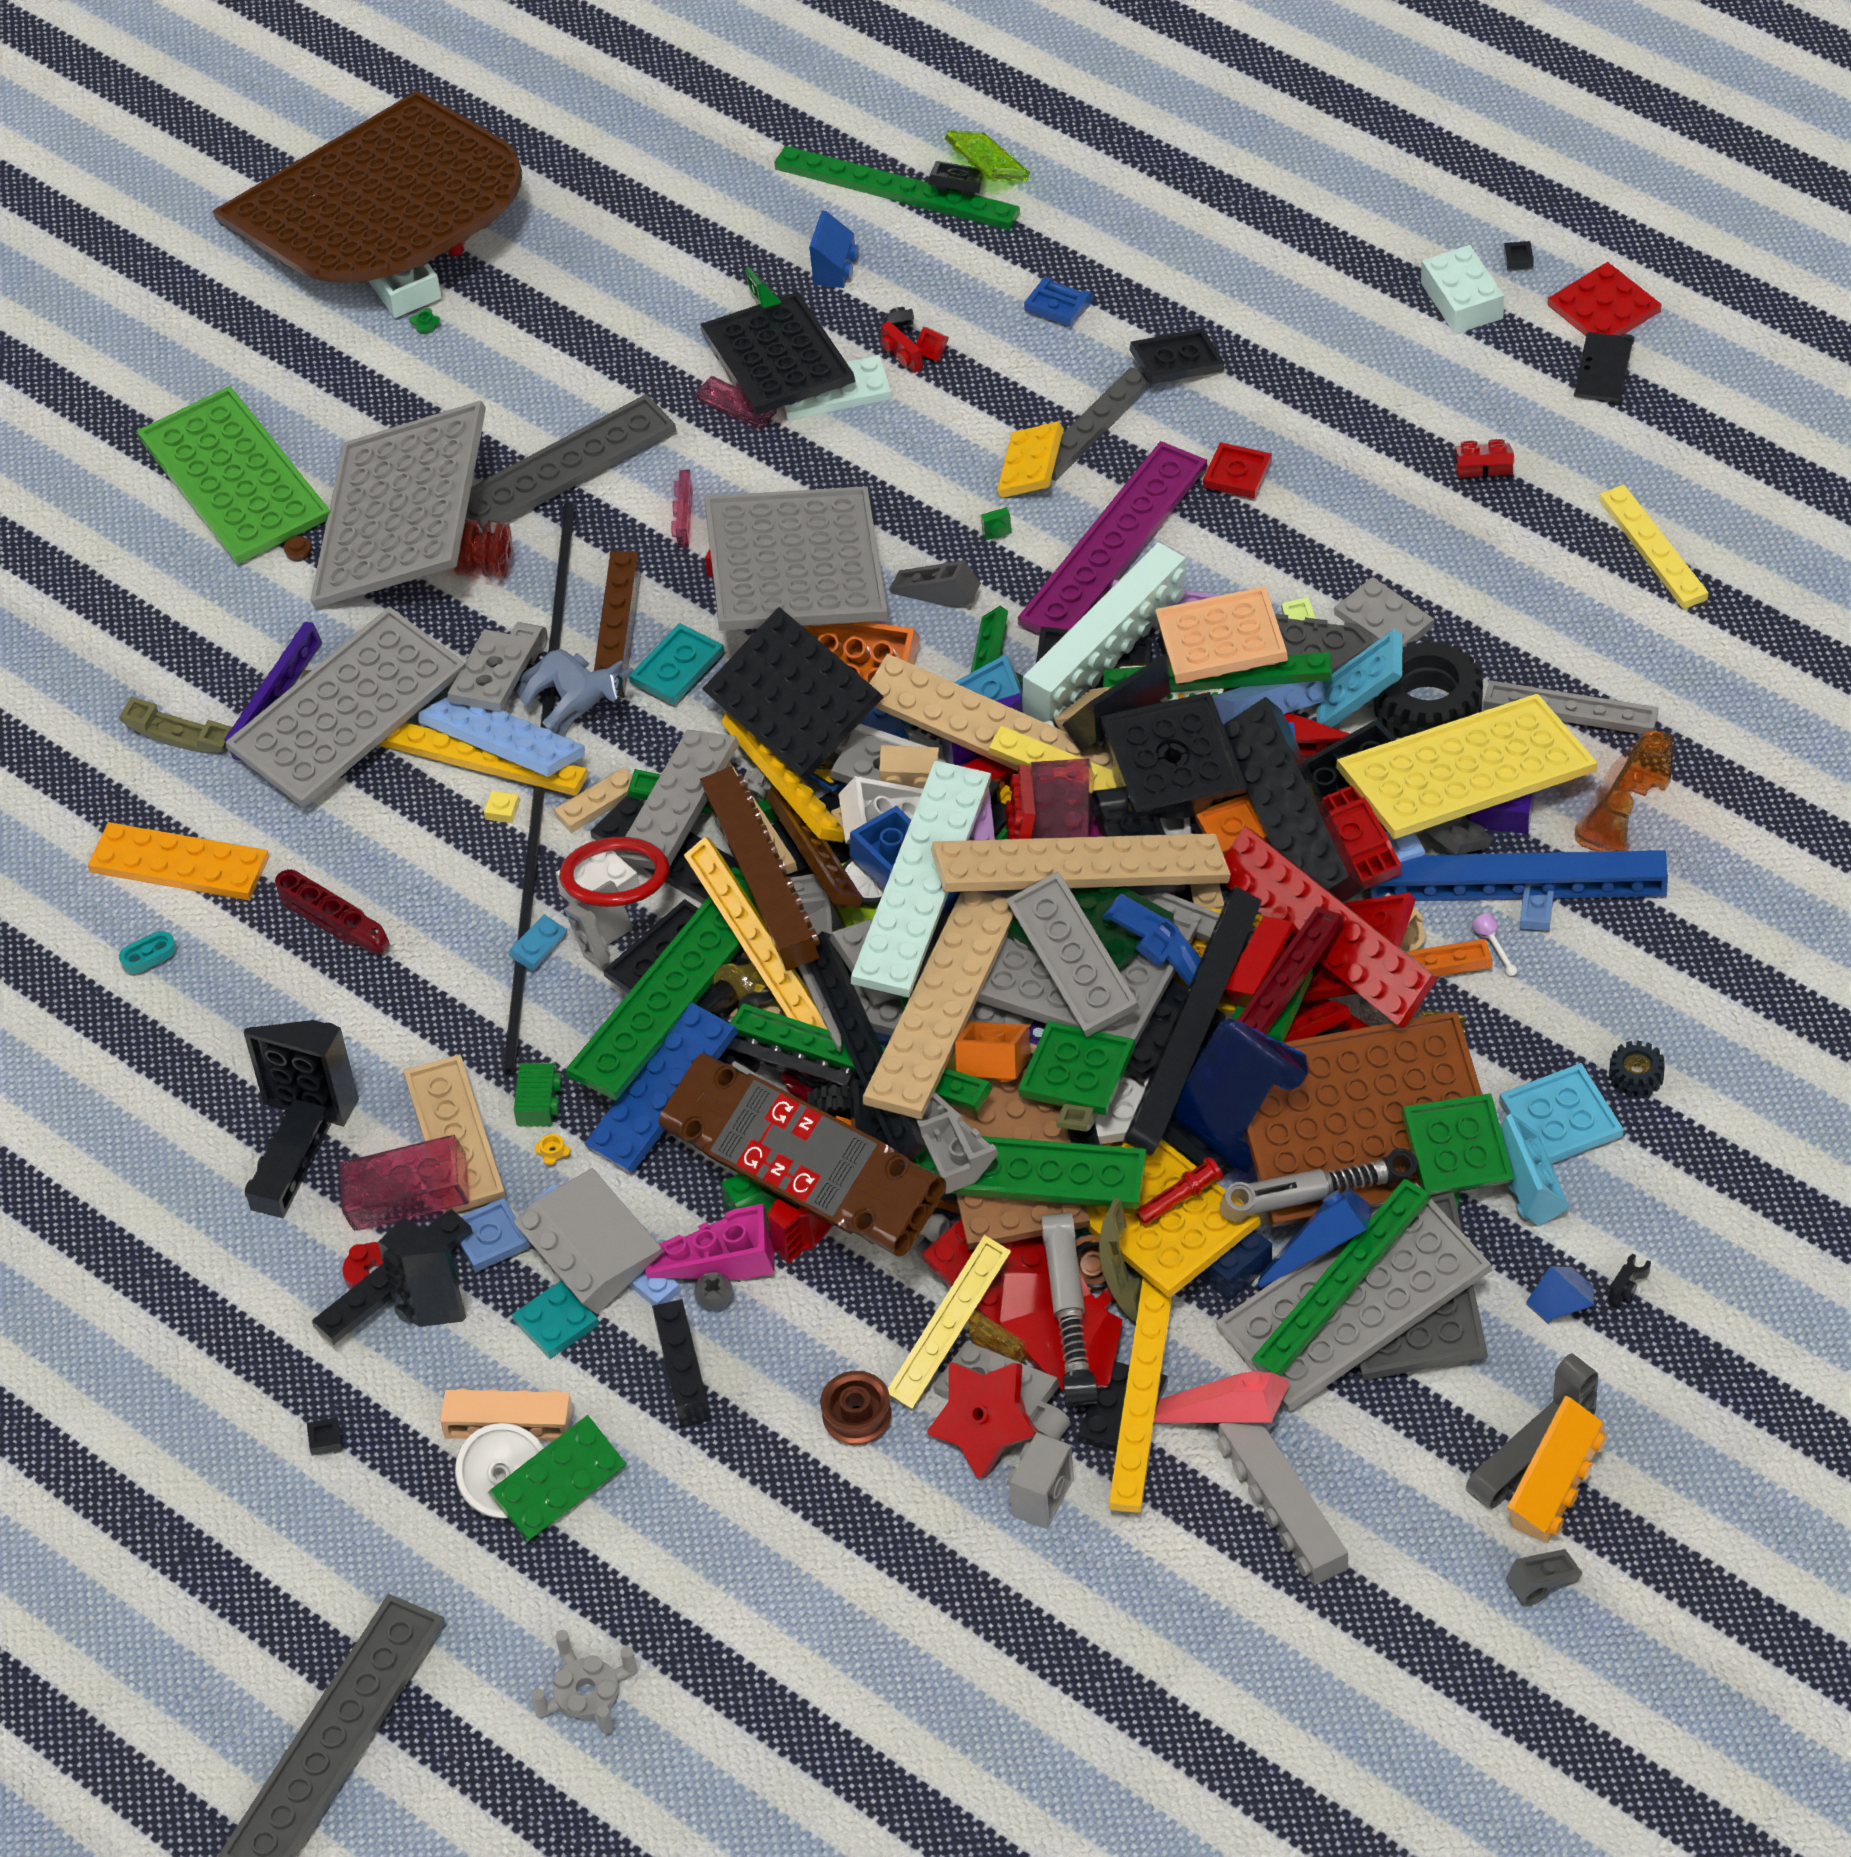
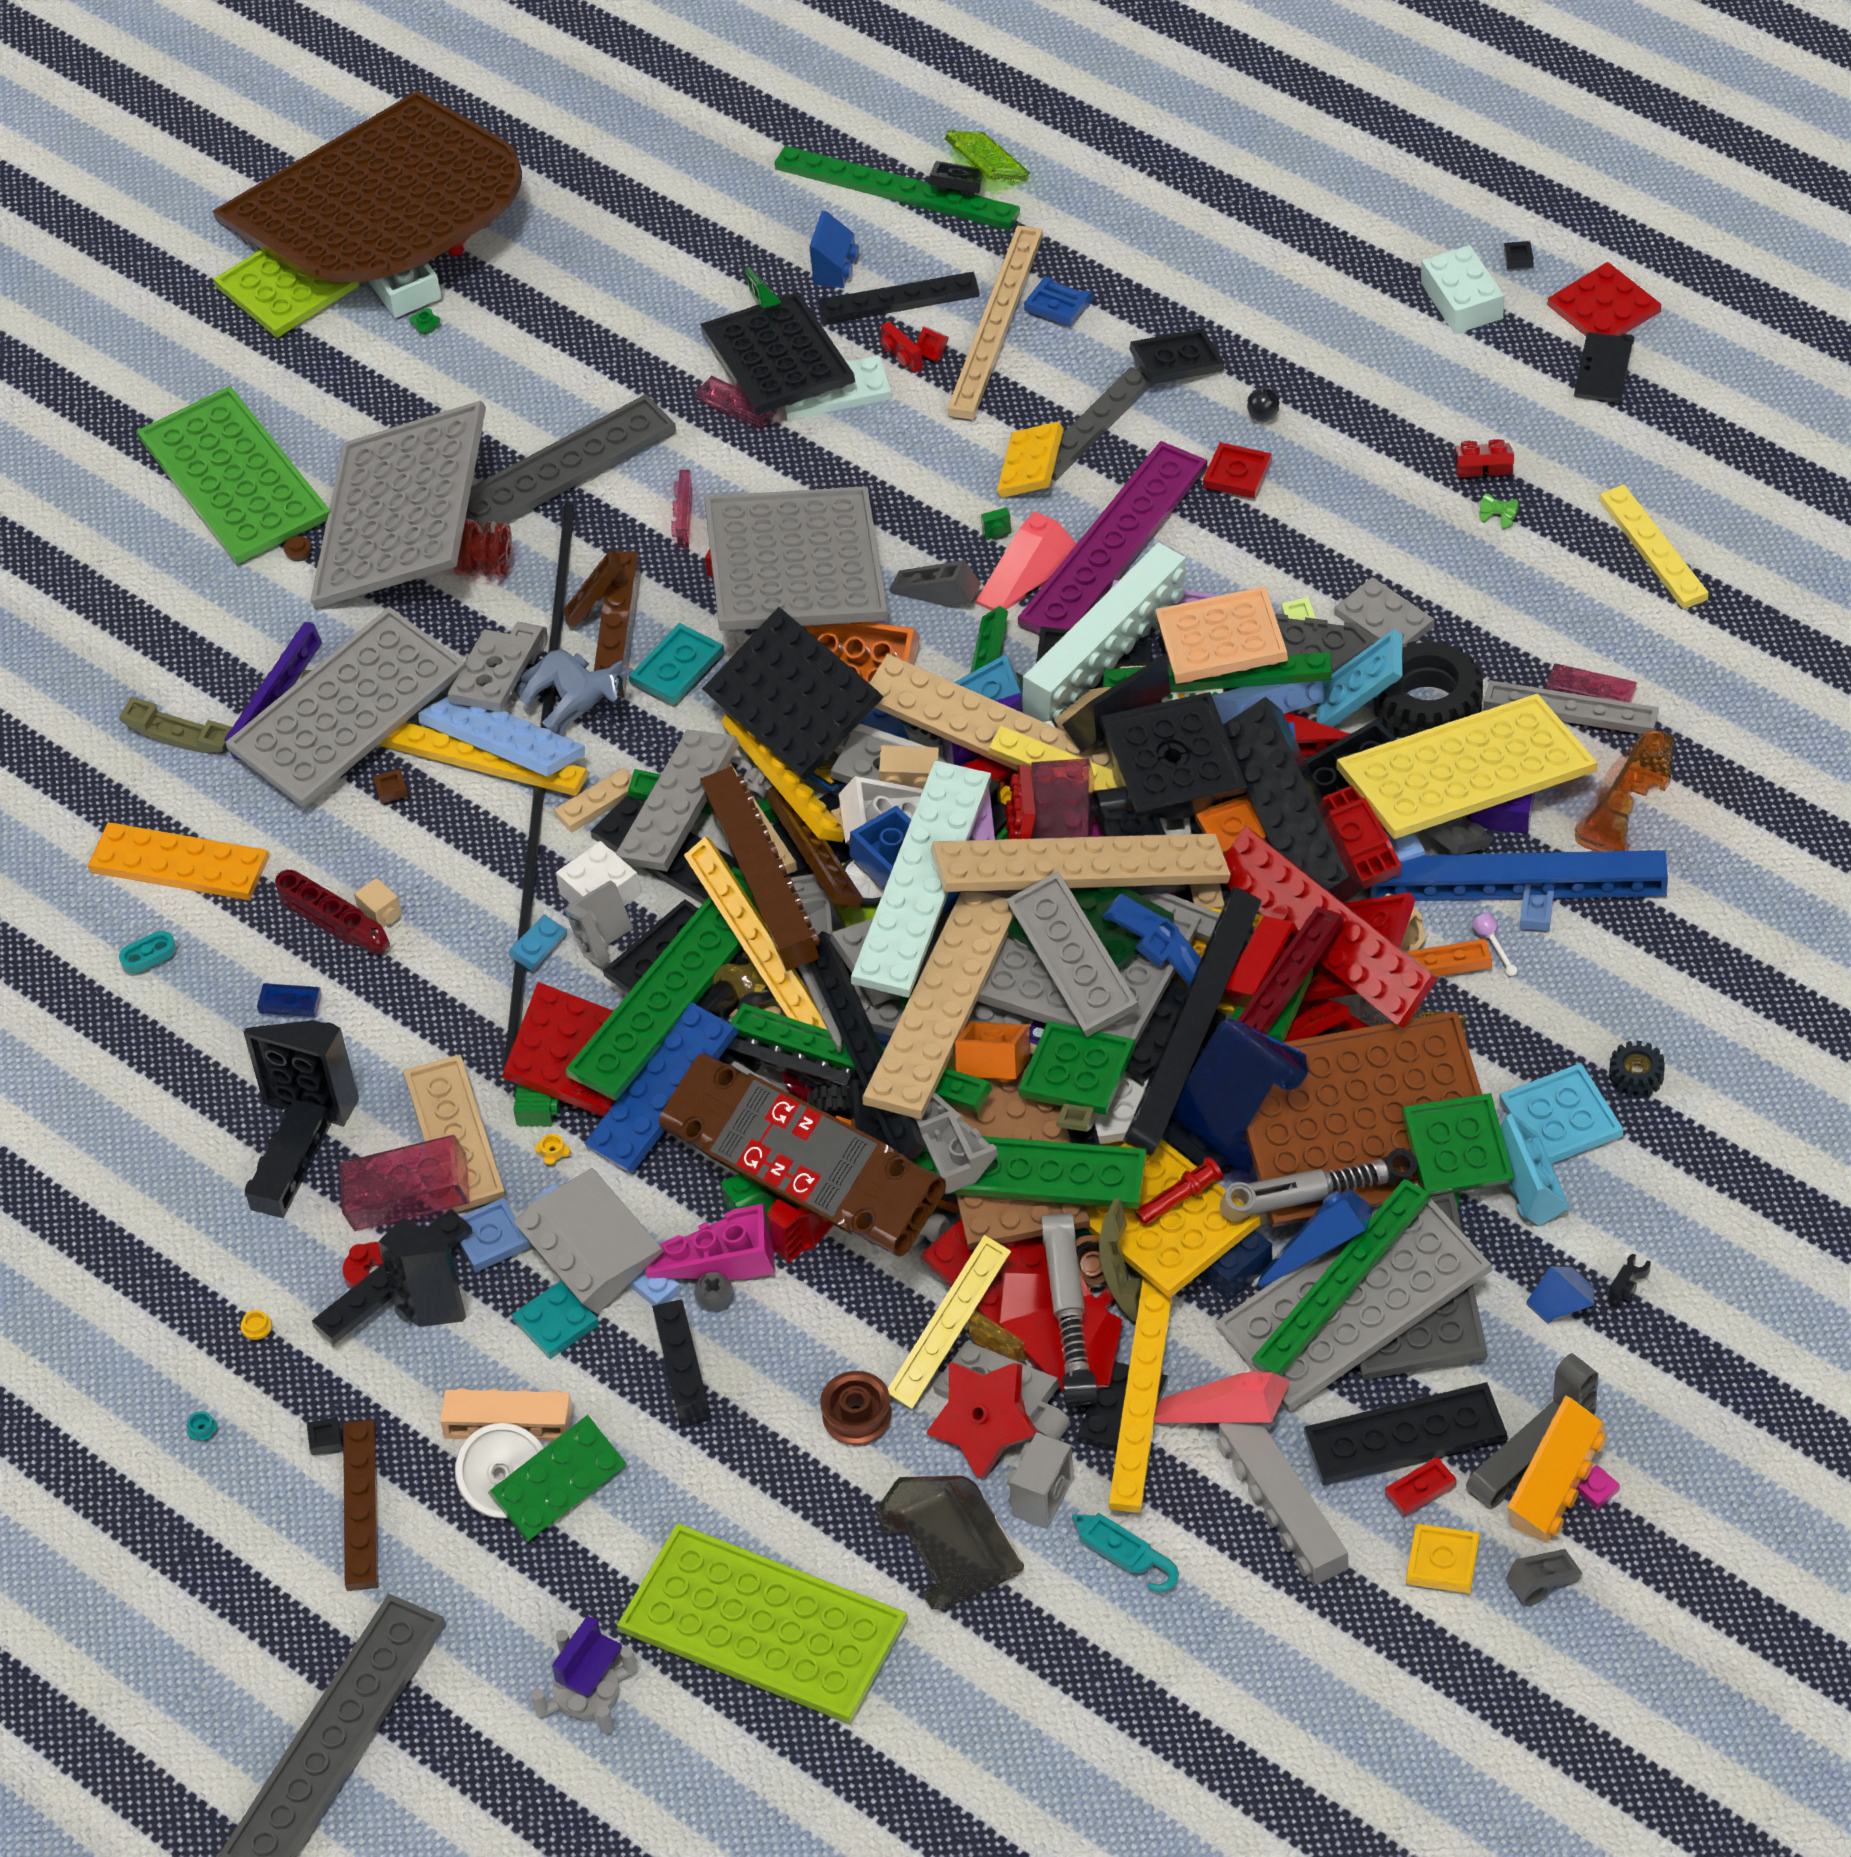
(198, 1420): none -> teal plate
(255, 1325): none -> yellow plate
(277, 293): none -> lime plate
(289, 1000): none -> clear blue plate
(360, 1505): none -> reddish brown plate
(378, 902): none -> tan brick
(390, 786): none -> reddish brown plate
(501, 806): light yellow plate -> none
(549, 1040): none -> red plate
(585, 1658): none -> dark purple panel
(593, 588): none -> reddish brown plate
(619, 898): red wedge -> none
(763, 1622): none -> lime plate
(899, 298): none -> black plate
(900, 317): black plate -> none
(952, 1534): none -> clear smoke windscreen
(995, 322): none -> tan plate
(1027, 562): none -> coral wedge
(1124, 1548): none -> teal plate
(1263, 404): none -> black piece
(1405, 1433): none -> black plate
(1420, 1486): none -> red plate
(1443, 1558): none -> yellow plate
(1507, 510): none -> bright green piece
(1590, 683): none -> clear pink plate
(1598, 1487): none -> dark pink plate

